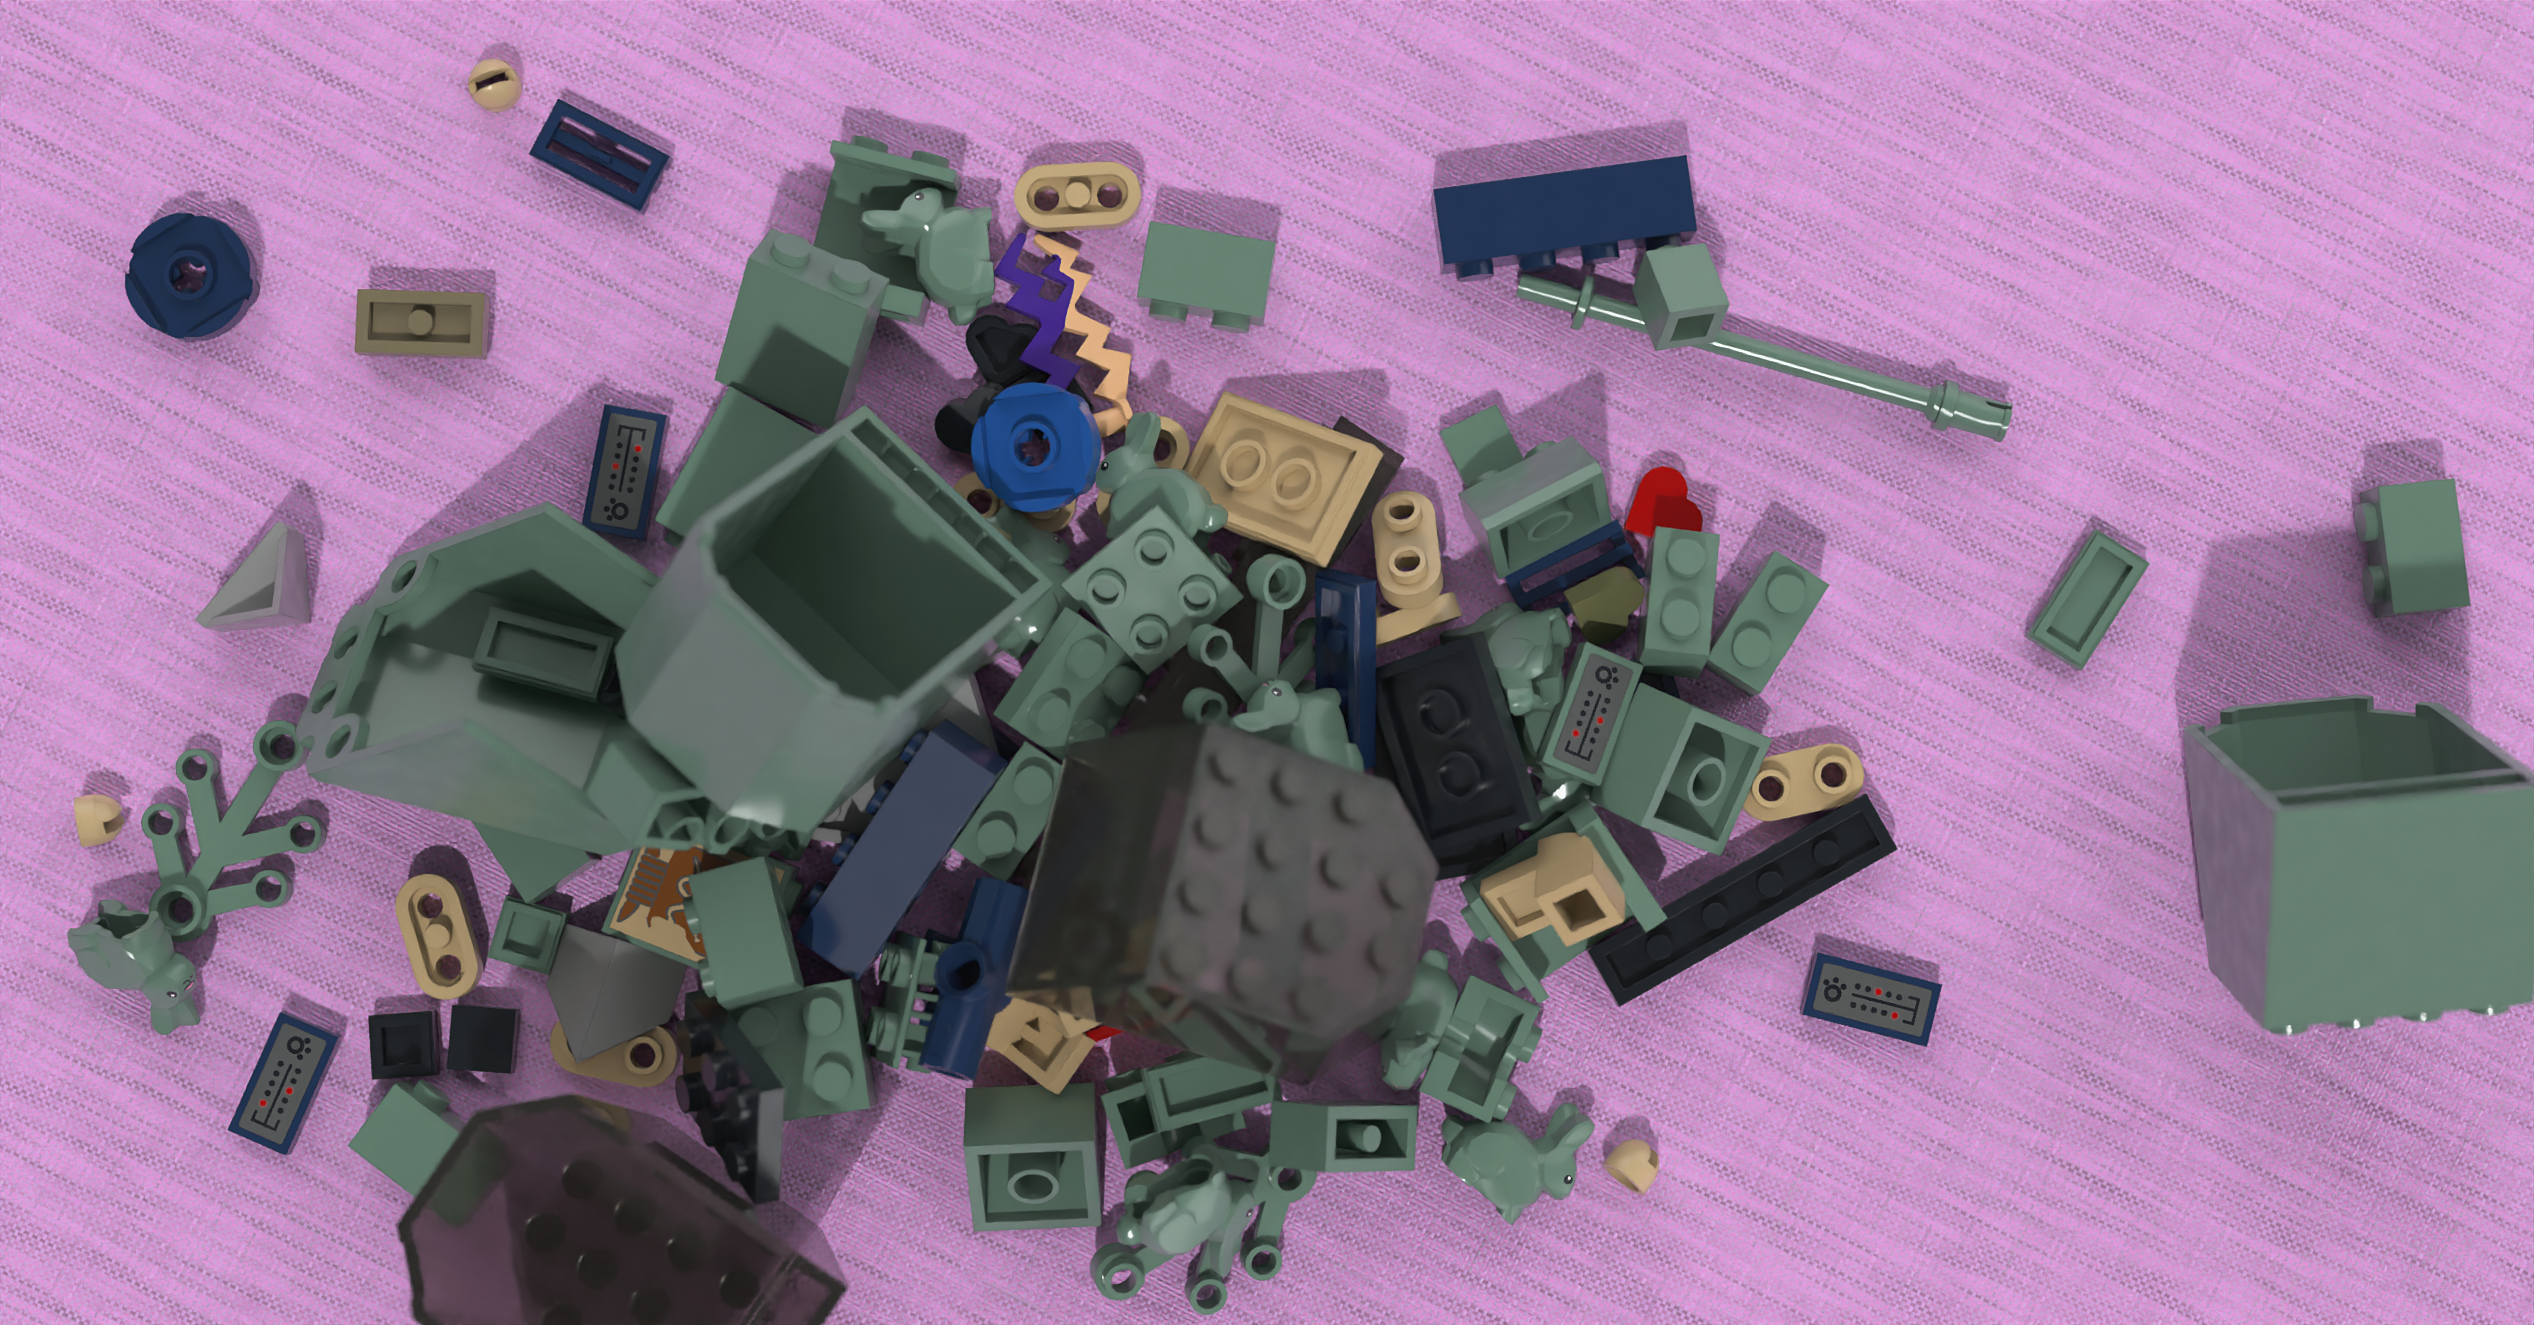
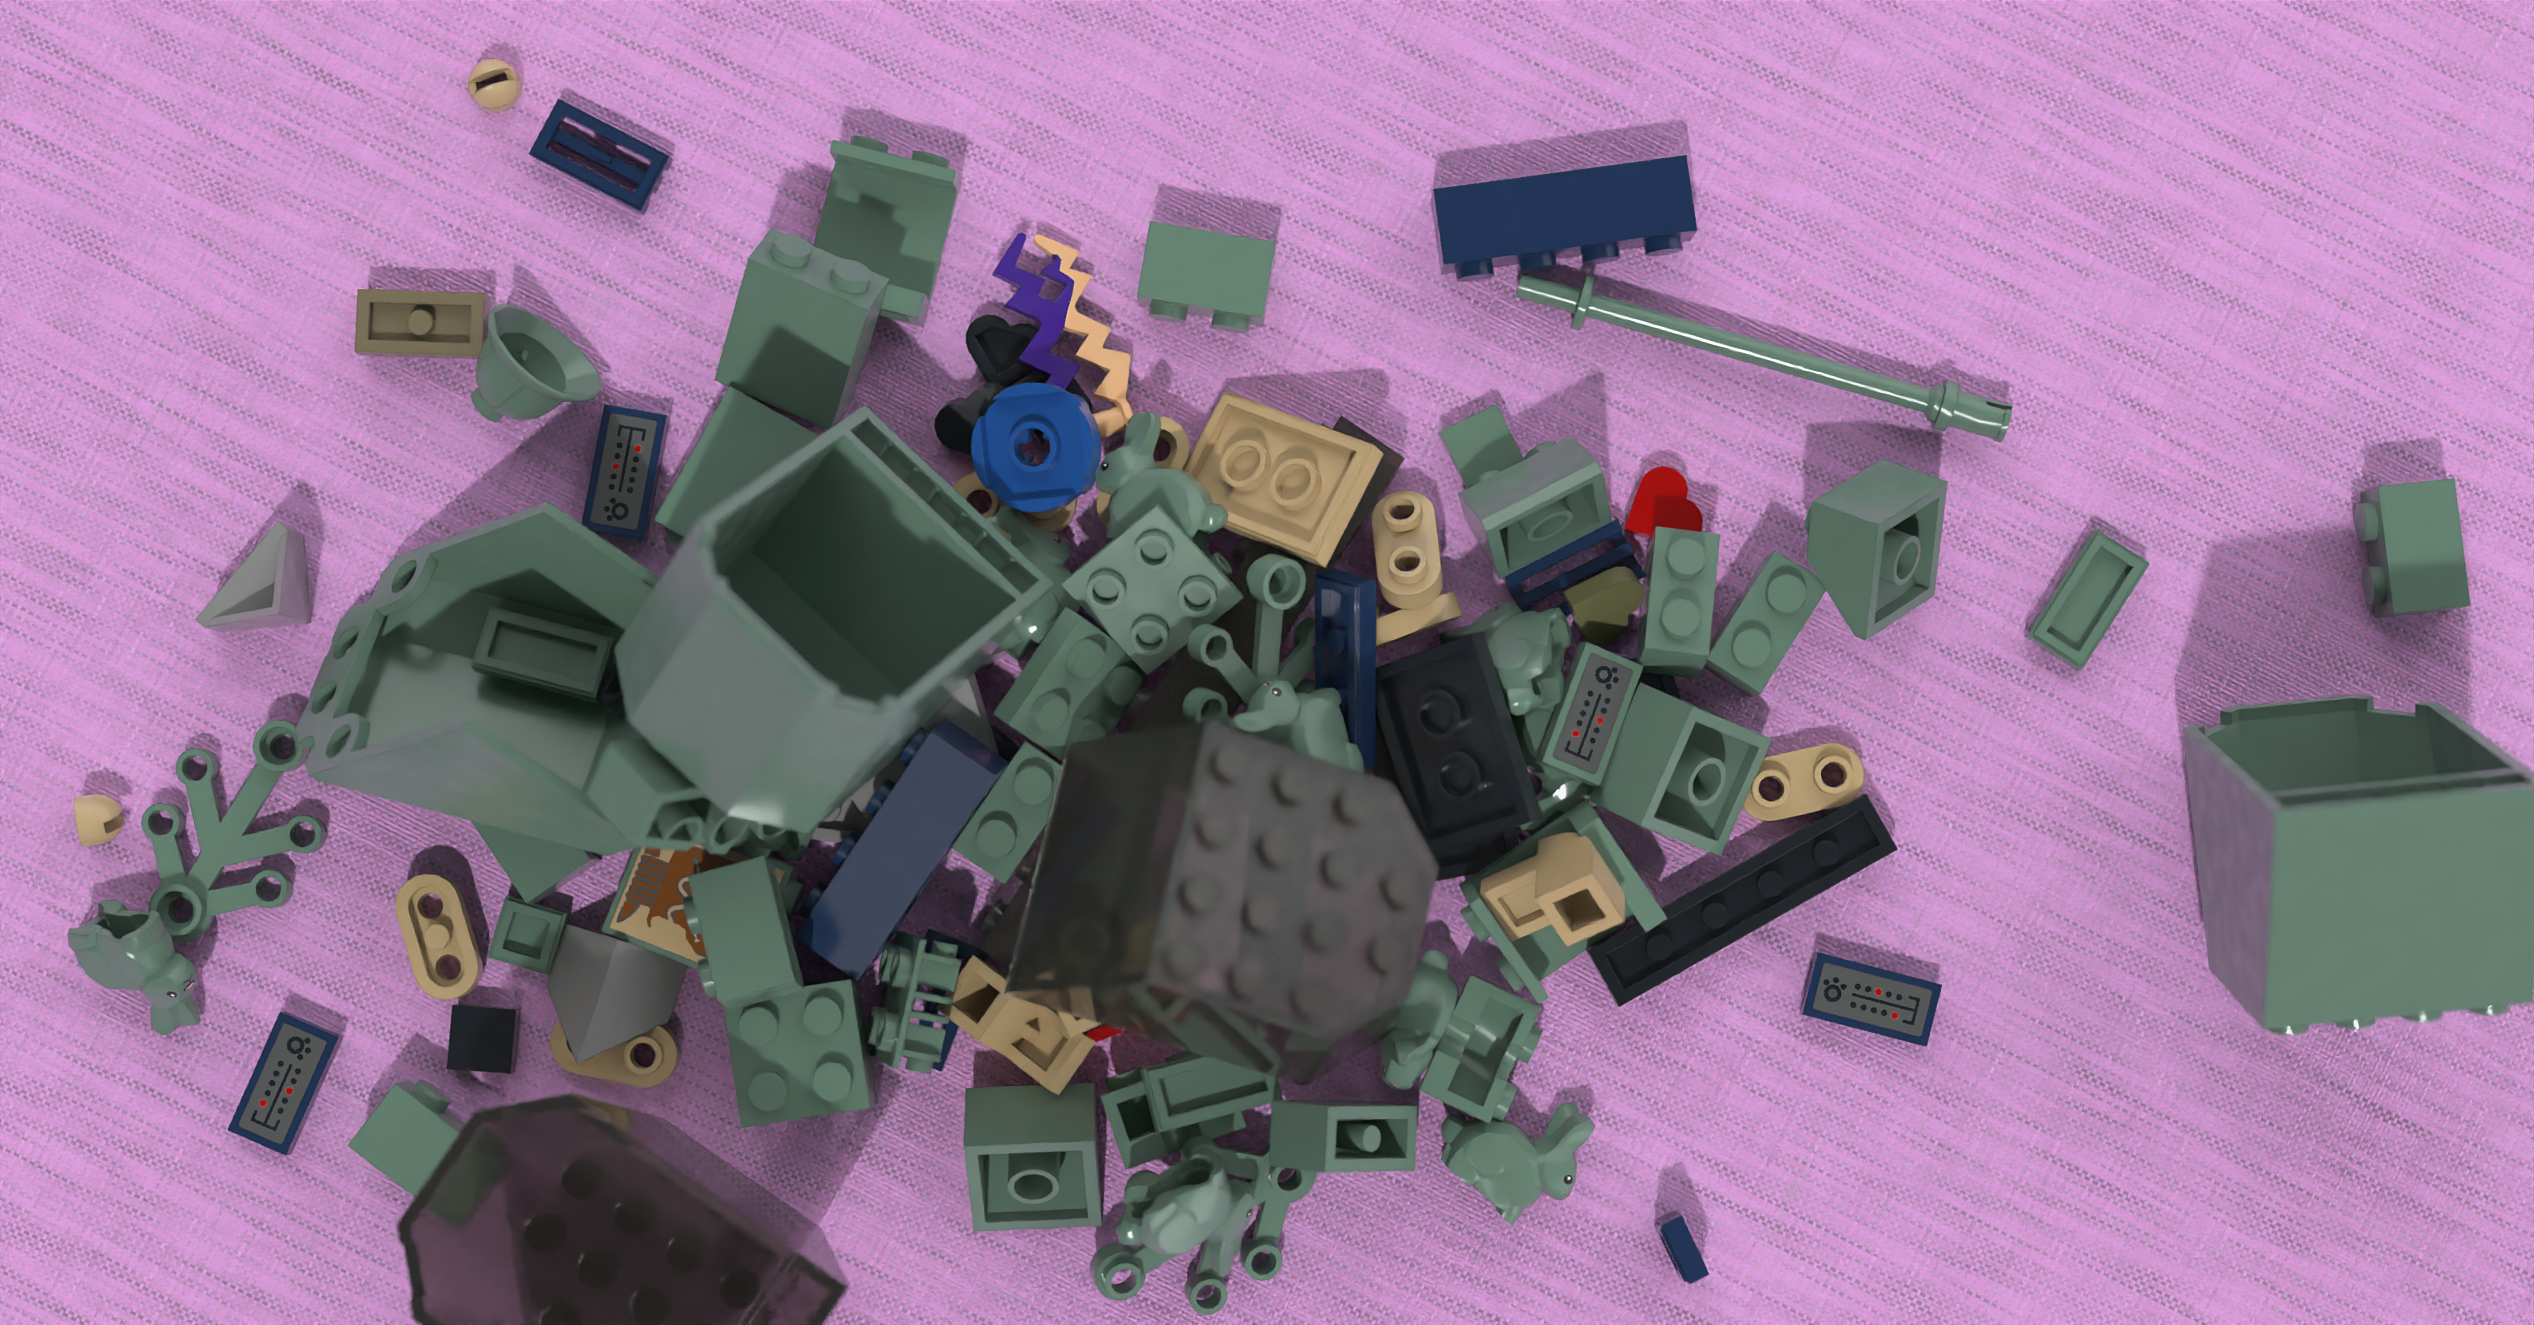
(155, 270): dark blue plate -> none
(404, 1045): black tile -> none
(529, 368): none -> sand green hat
(731, 1096): black plate -> none
(948, 248): sand green animal -> none
(967, 1010): dark blue piece -> none
(1078, 194): tan plate -> none
(1633, 1165): tan hinge -> none
(1680, 296): sand green brick -> none
(1681, 1247): none -> dark blue tile
(1877, 543): none -> sand green slope

